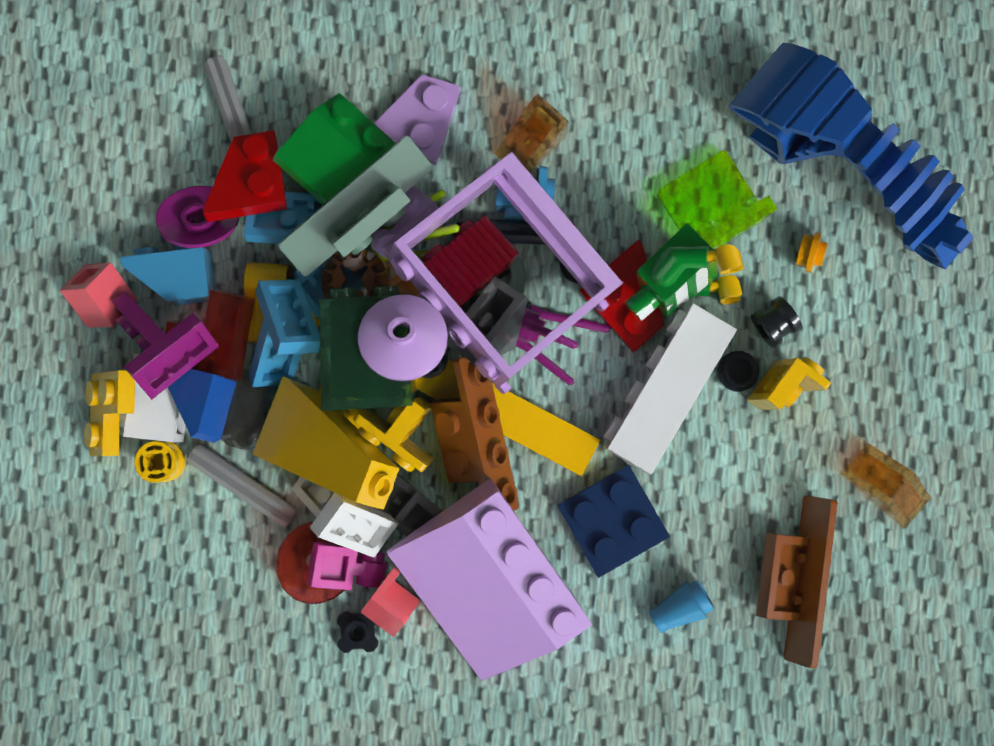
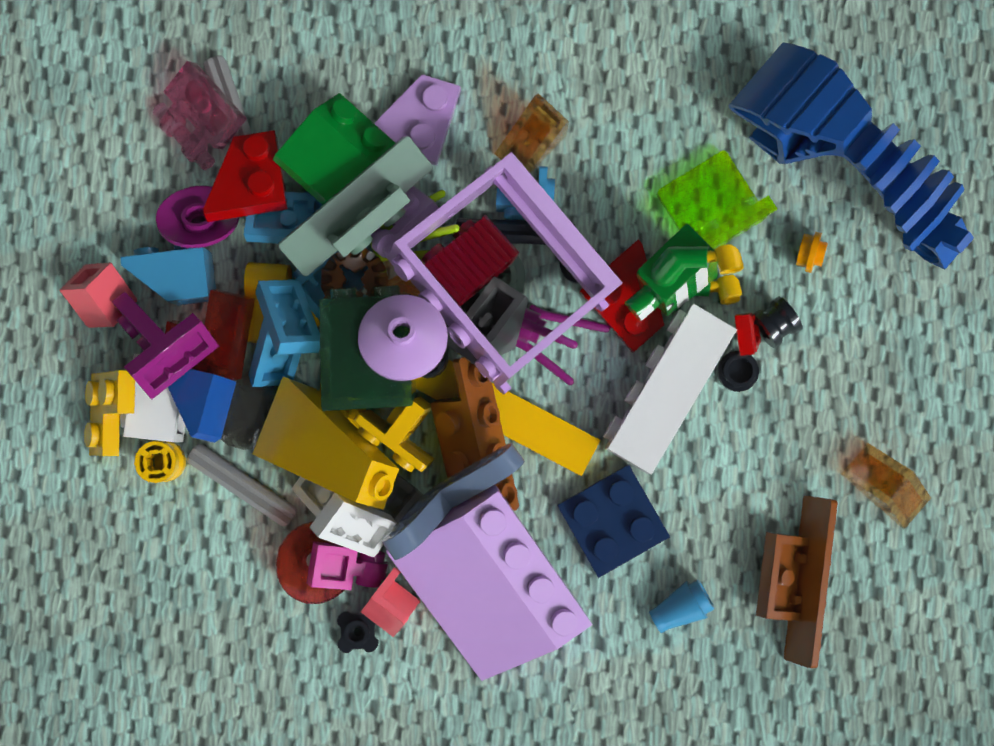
(206, 107): none -> clear pink plate
(438, 501): none -> sand blue beam
(747, 334): none -> red tile
(785, 383): yellow bracket -> none

